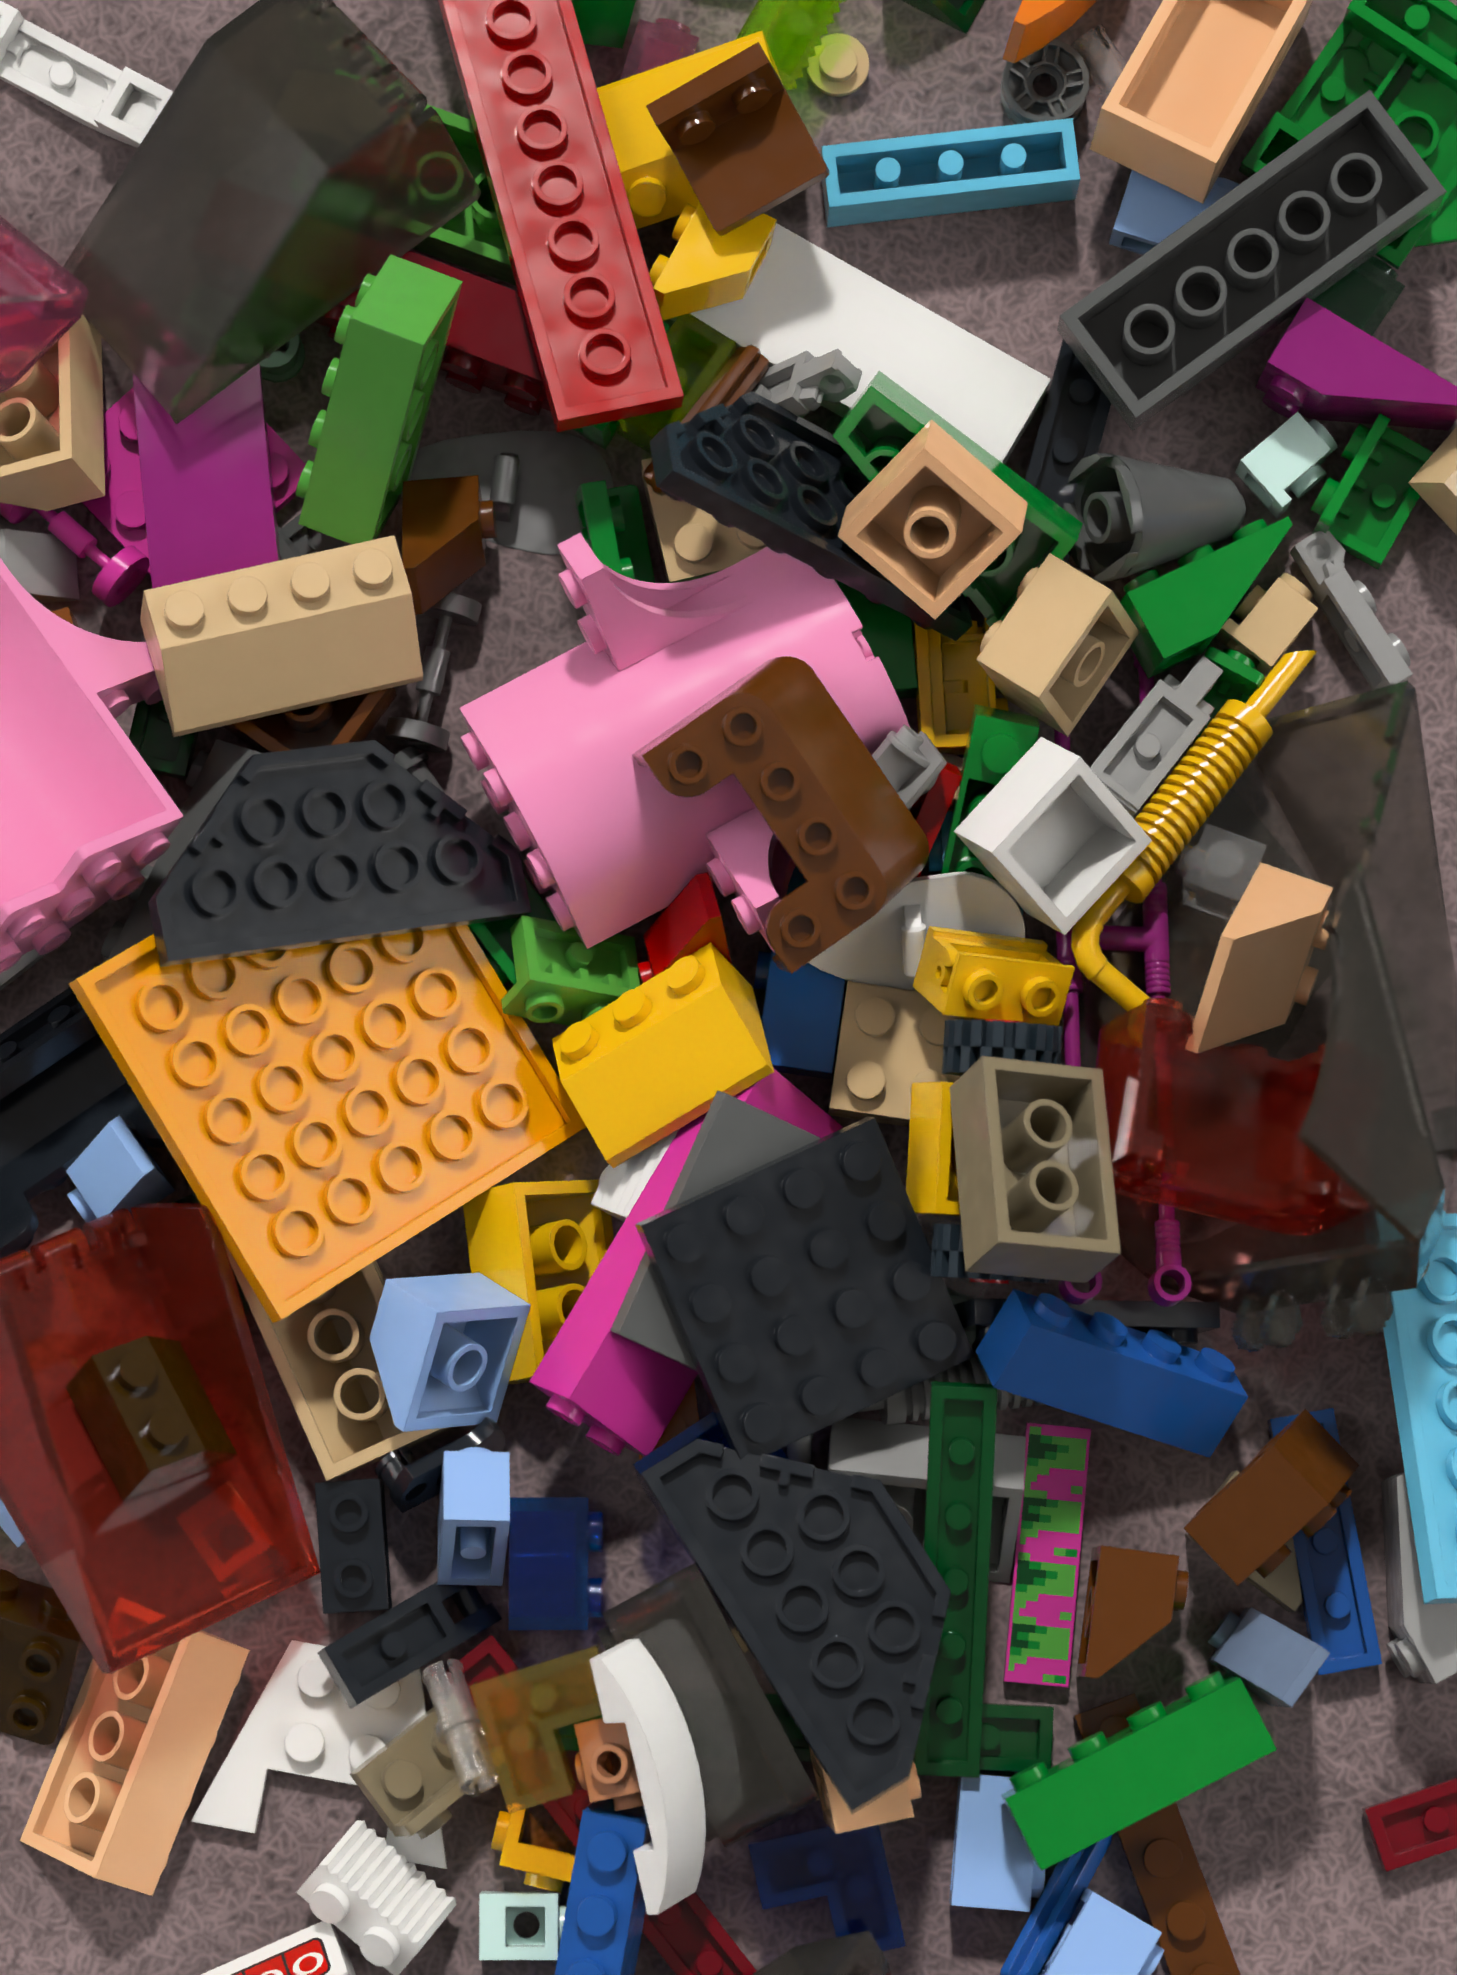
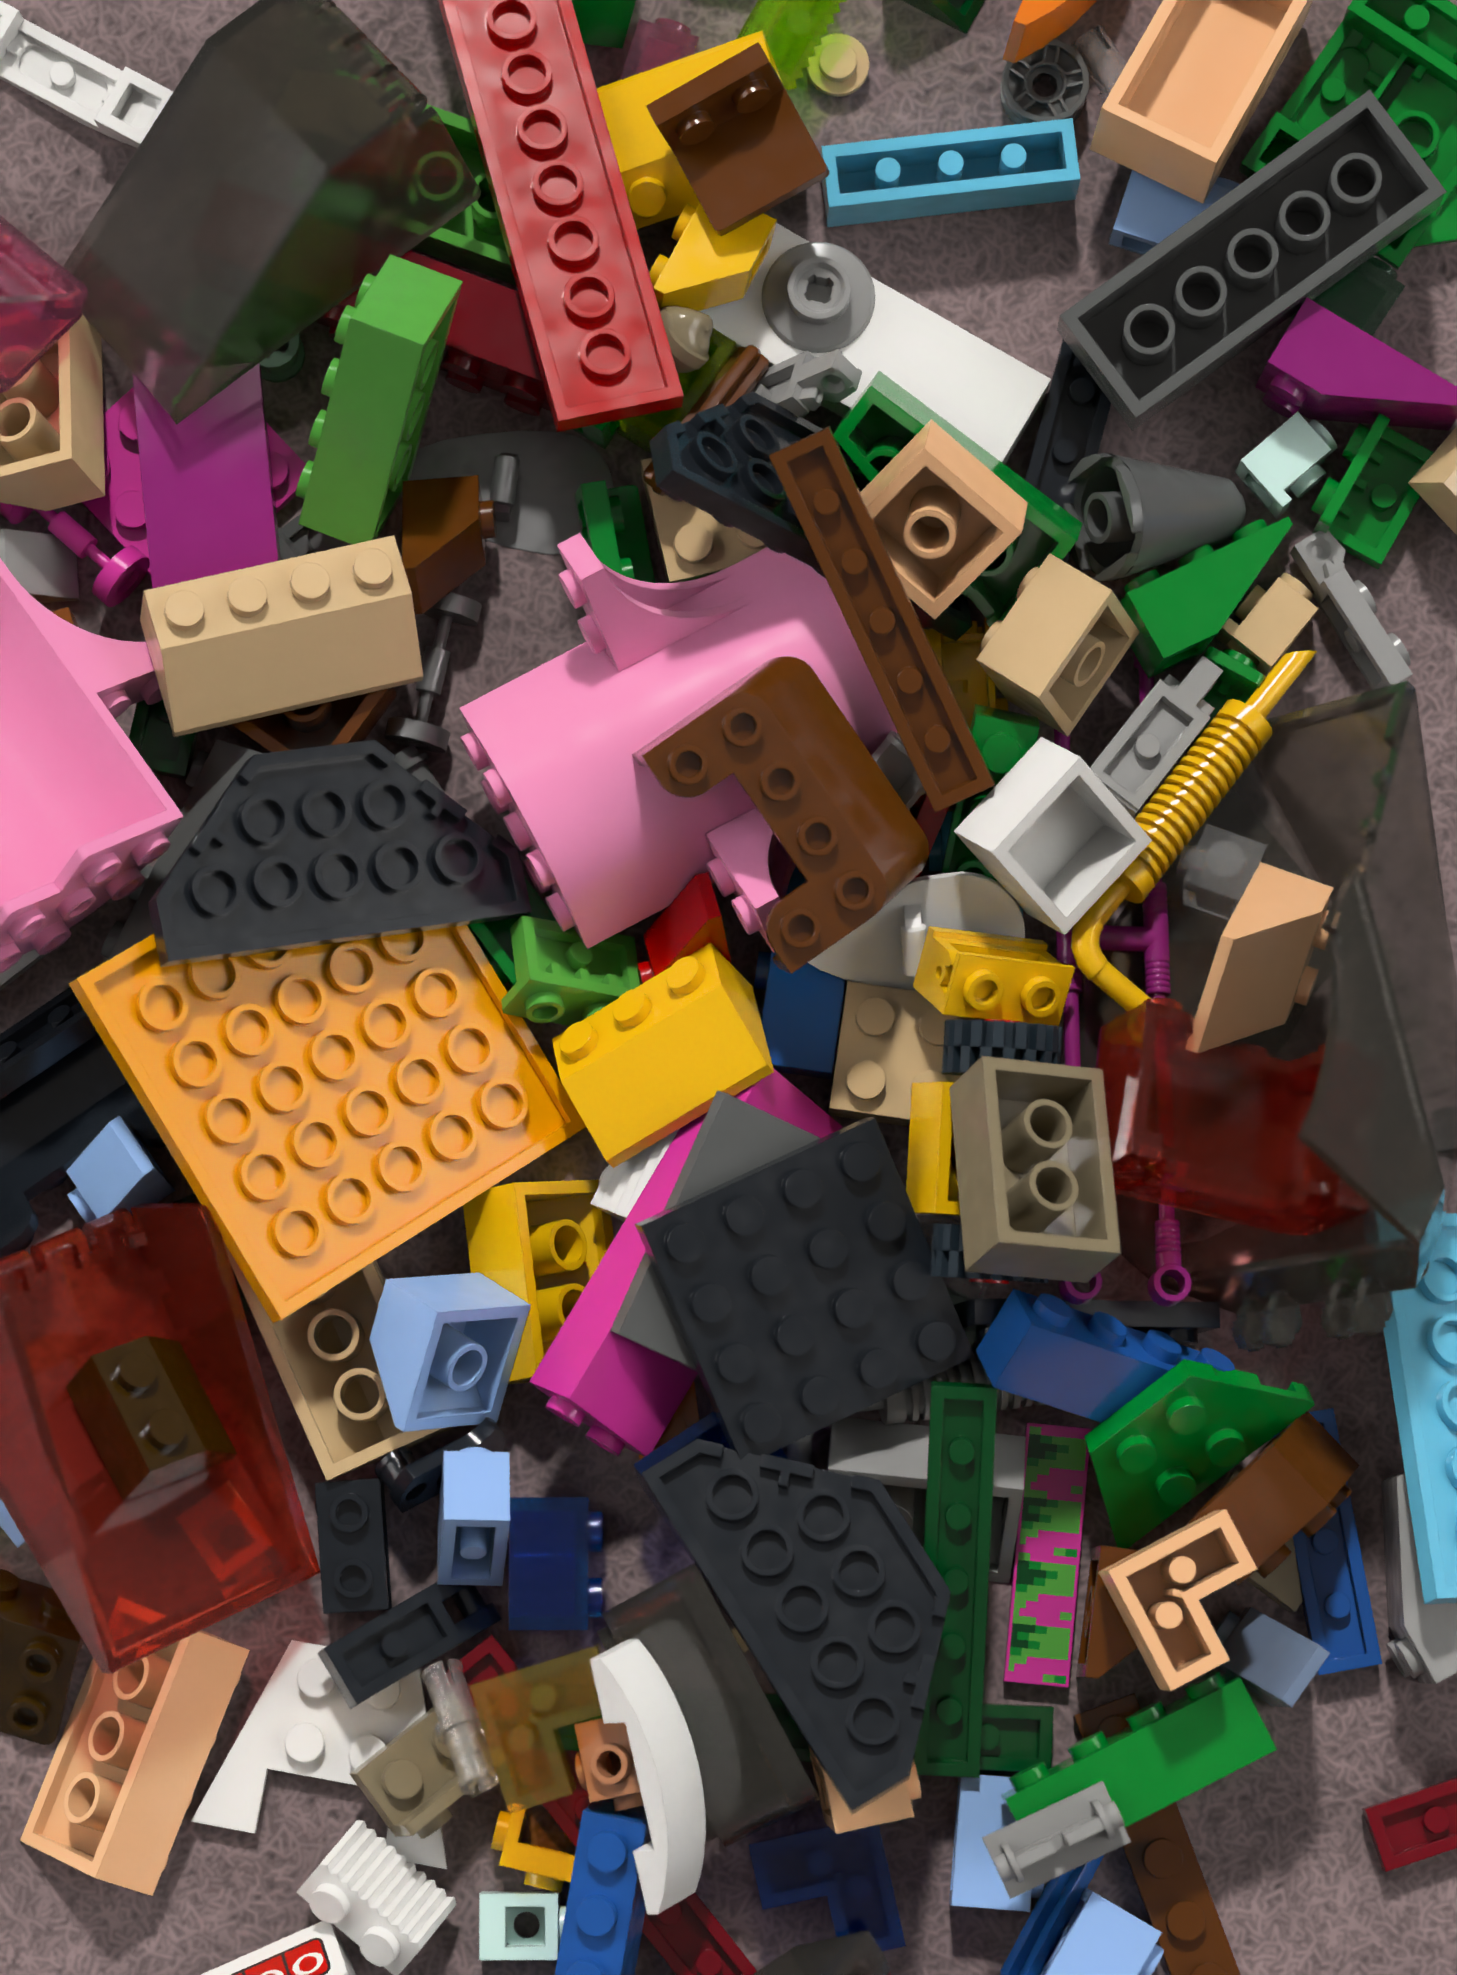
(688, 336): none -> dark tan piece
(811, 323): none -> light grey piece
(882, 619): none -> reddish brown plate
(1056, 1839): none -> light grey hinge
(1161, 1592): none -> light nougat brick
(1182, 1440): none -> green wing

